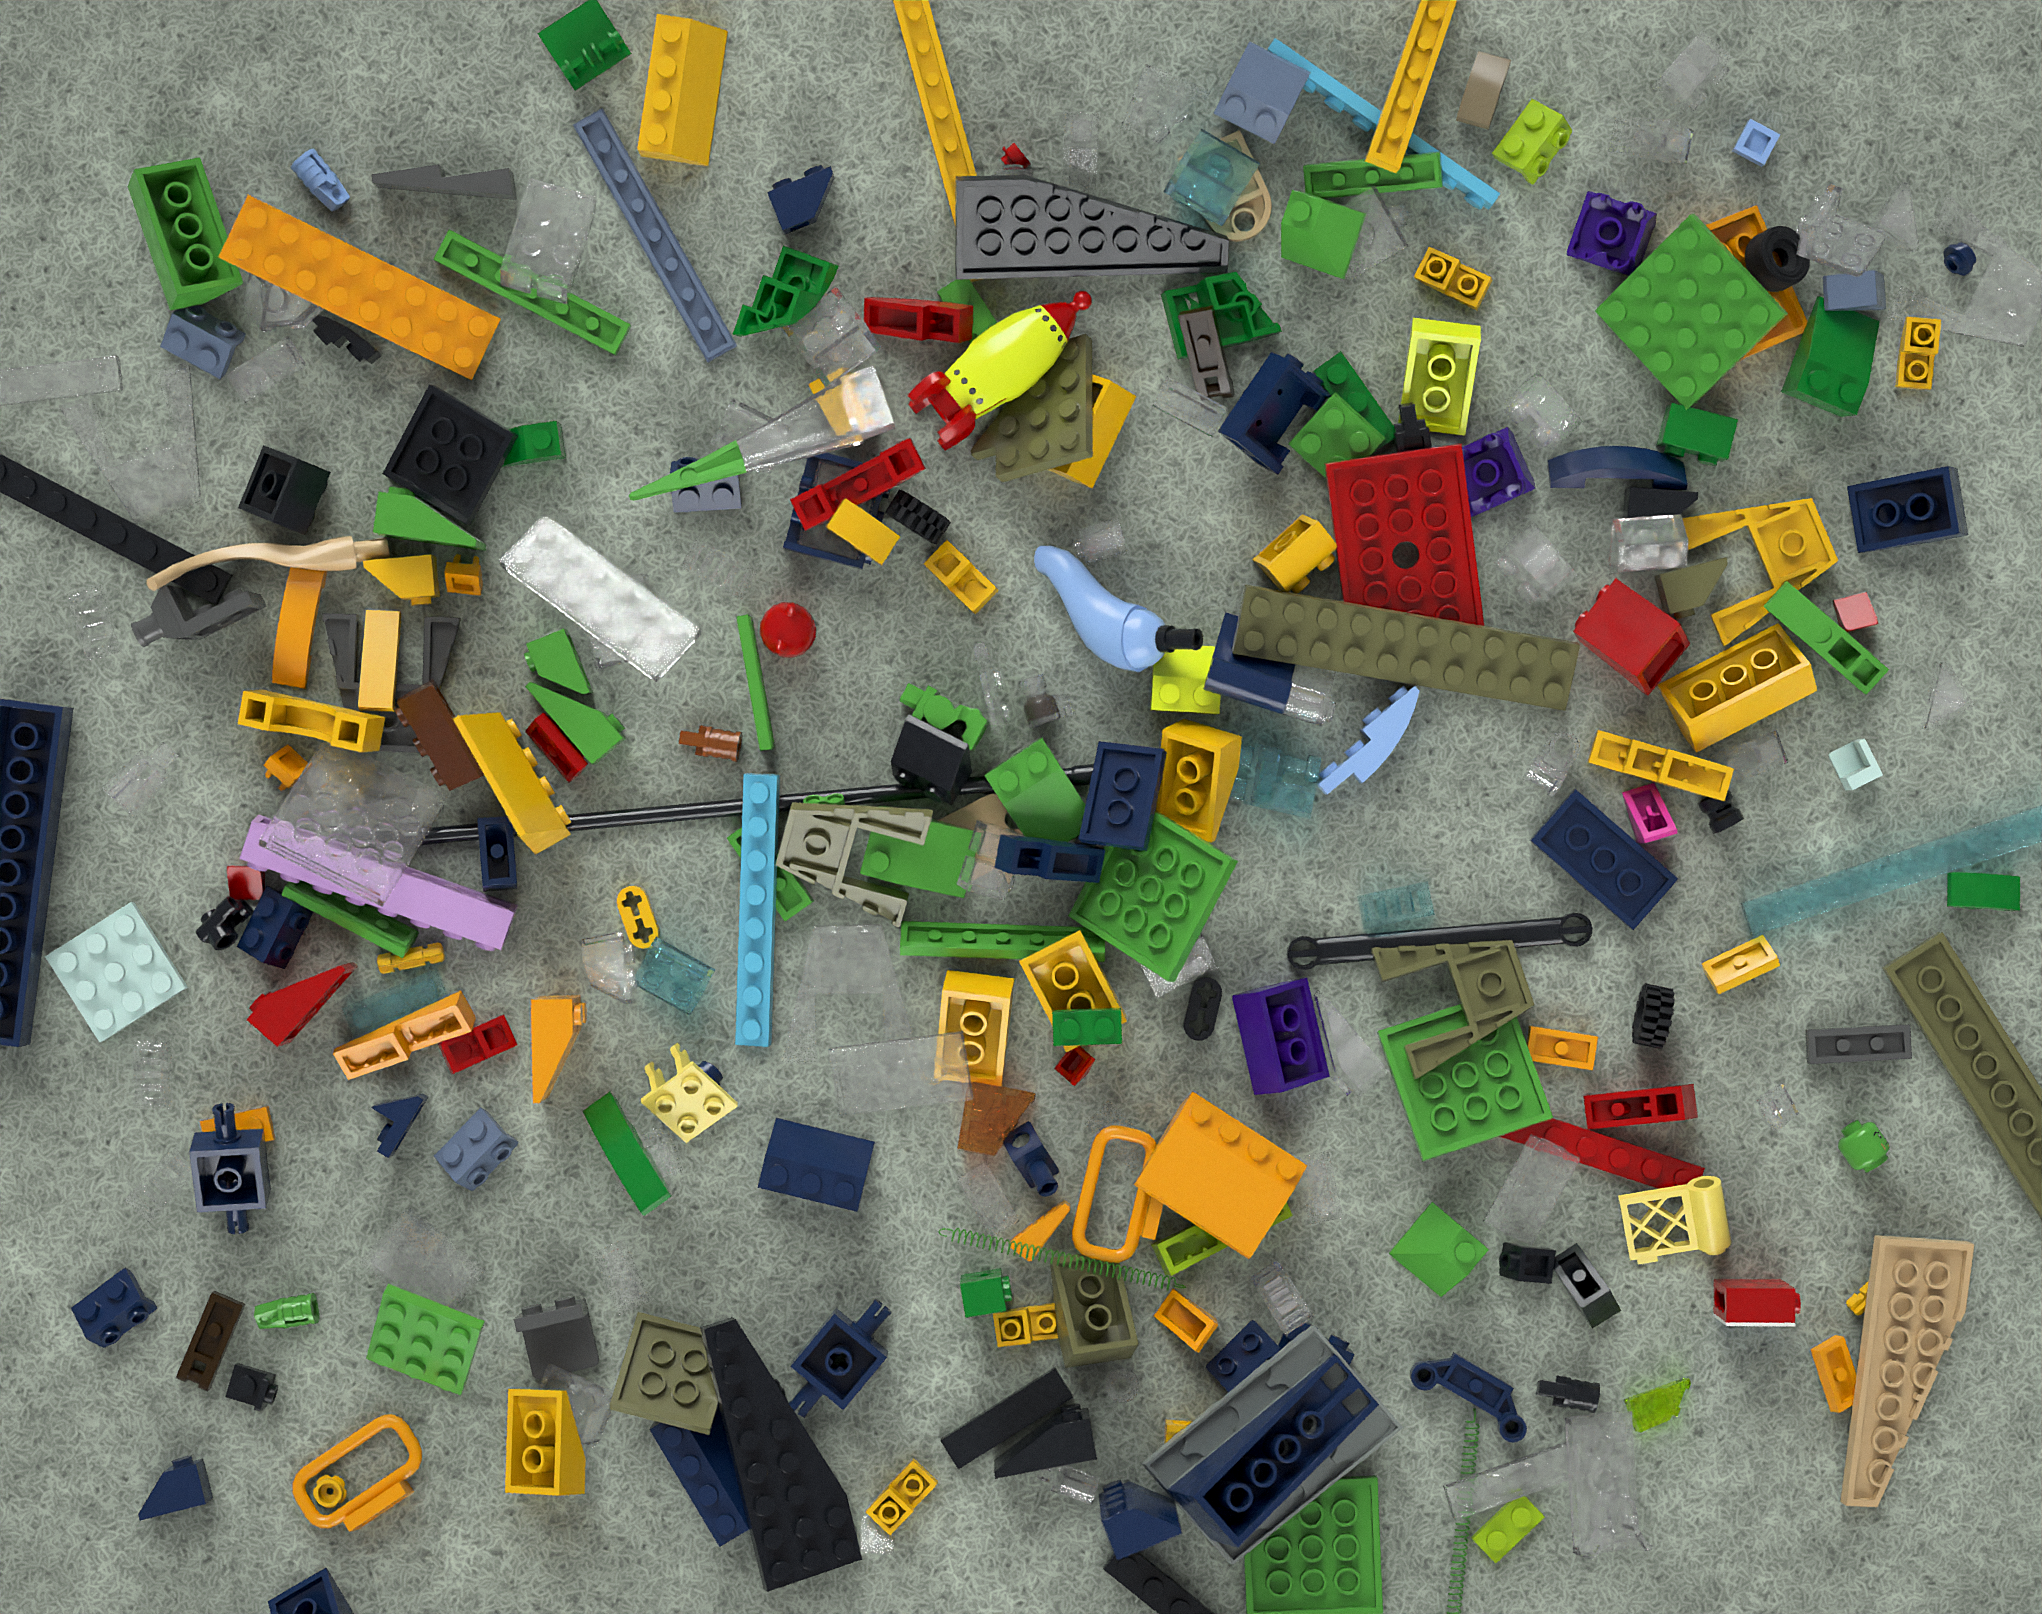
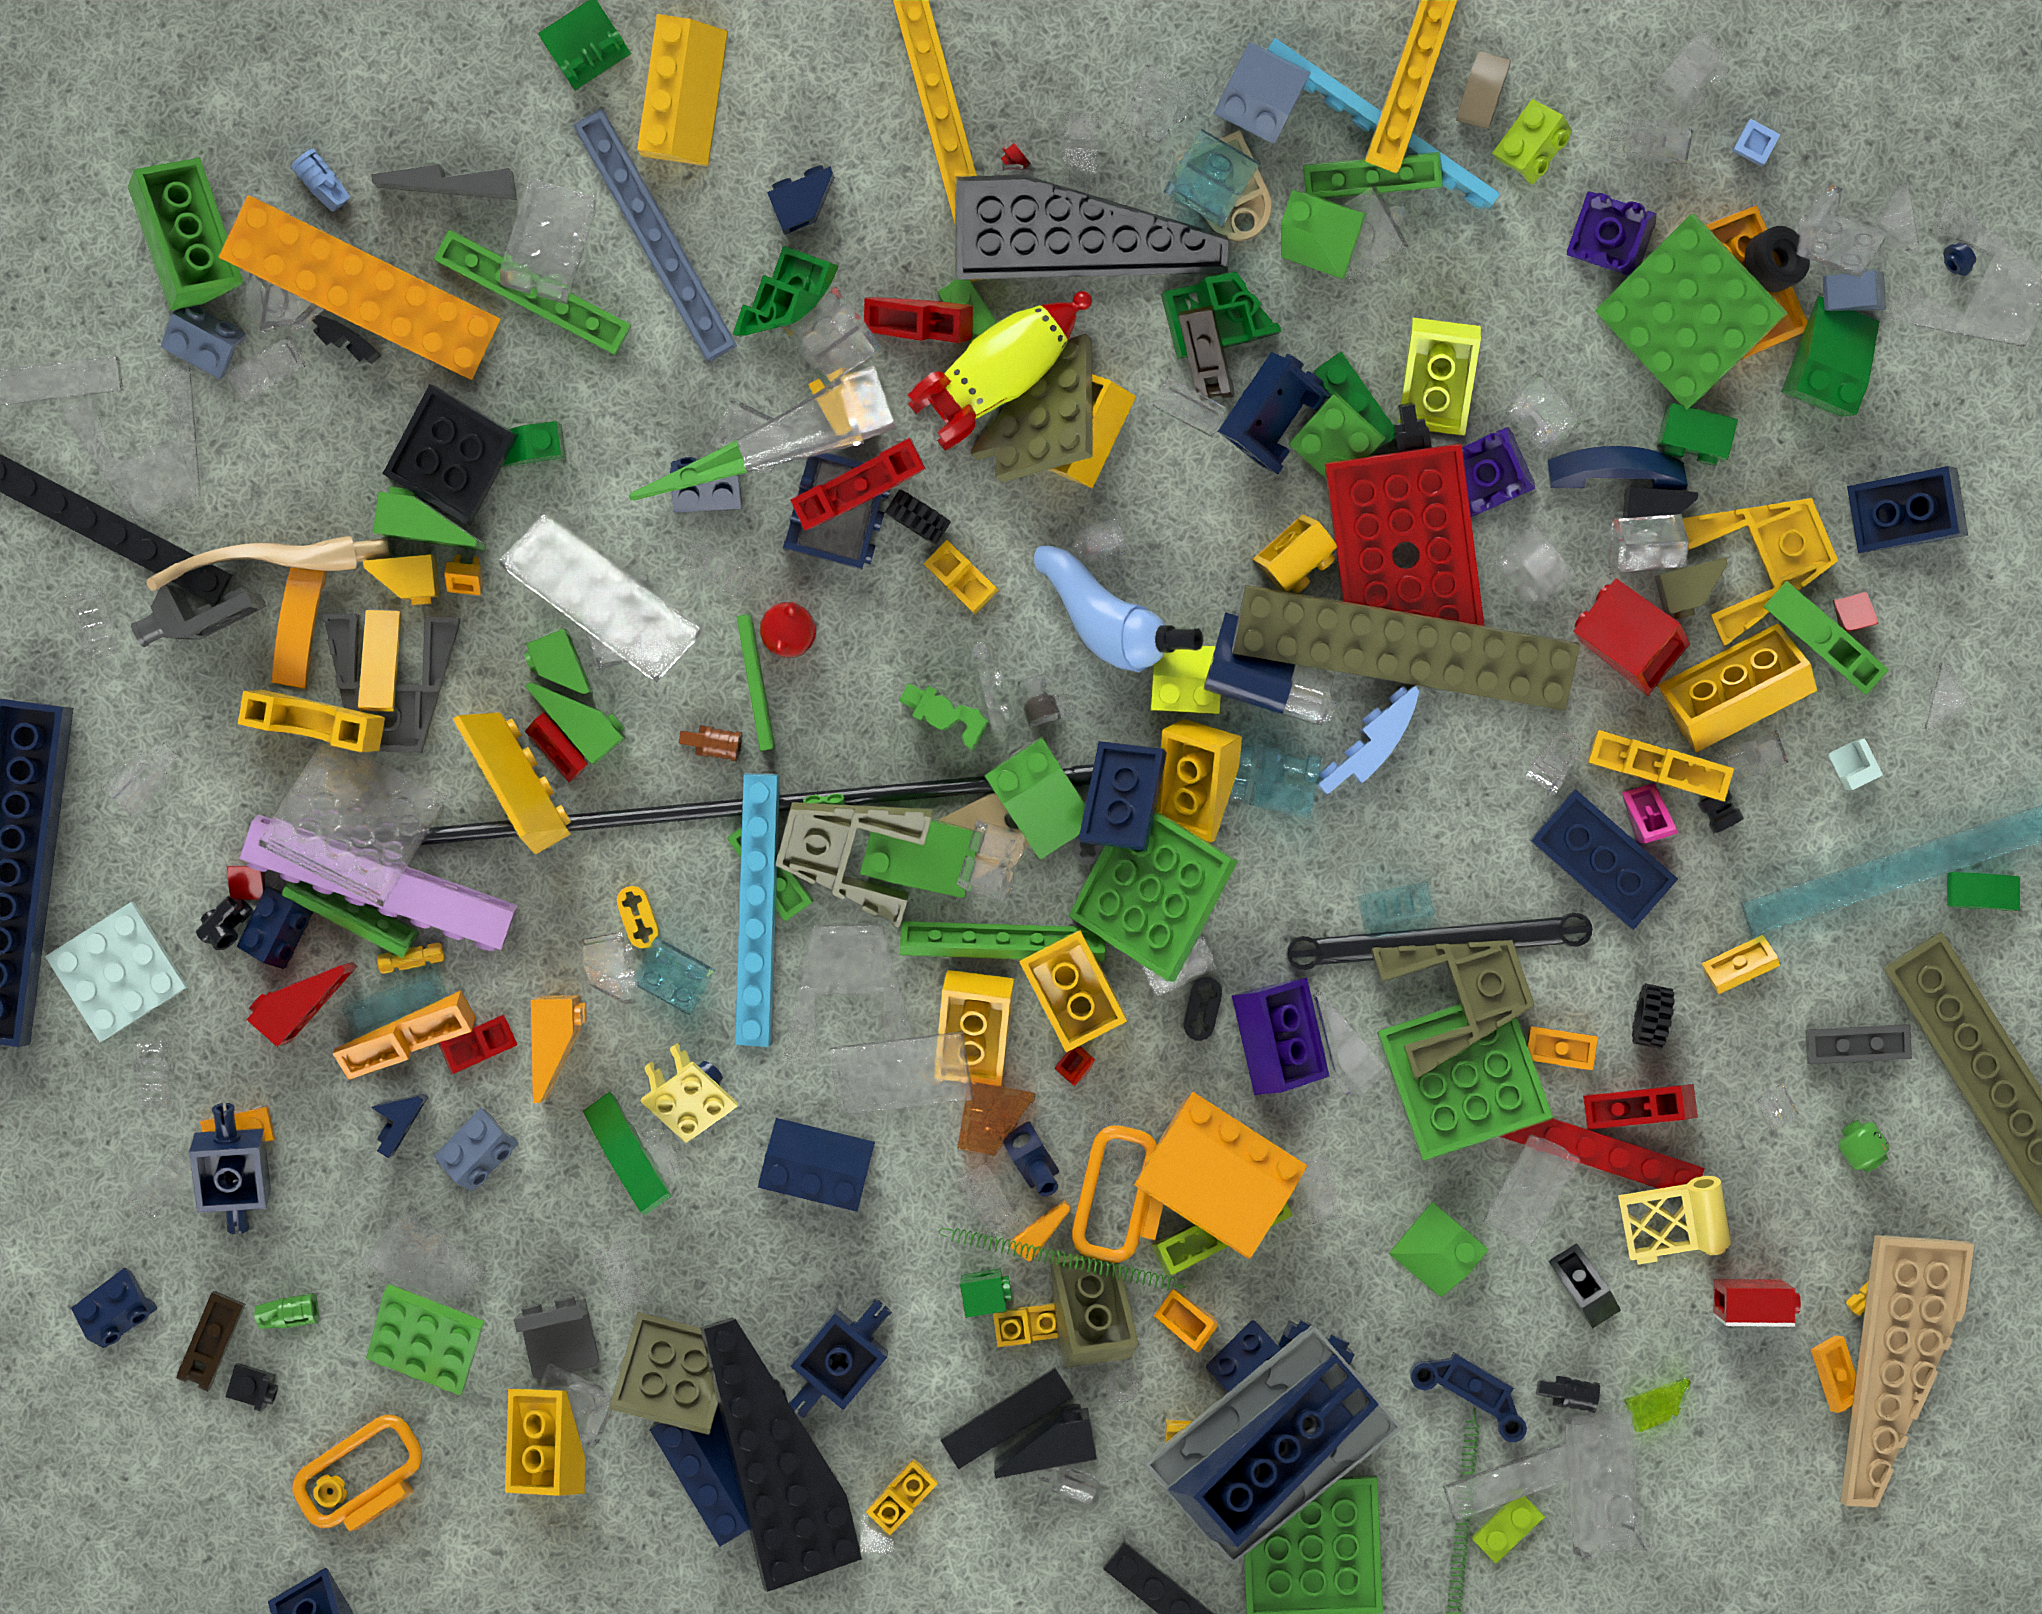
(178, 1488): dark blue slope -> none
(284, 490): black slope -> none
(286, 766): light orange tile -> none
(438, 736): reddish brown slope -> none
(497, 853): dark blue slope -> none
(862, 531): yellow slope -> none
(931, 761): black slope -> none
(1049, 859): dark blue slope -> none
(1087, 1027): green plate -> none
(1136, 1517): dark blue slope -> none
(1270, 1281): clear slope -> none
(1453, 278): yellow slope -> none
(1527, 1263): black bracket -> none
(1917, 353): yellow slope -> none

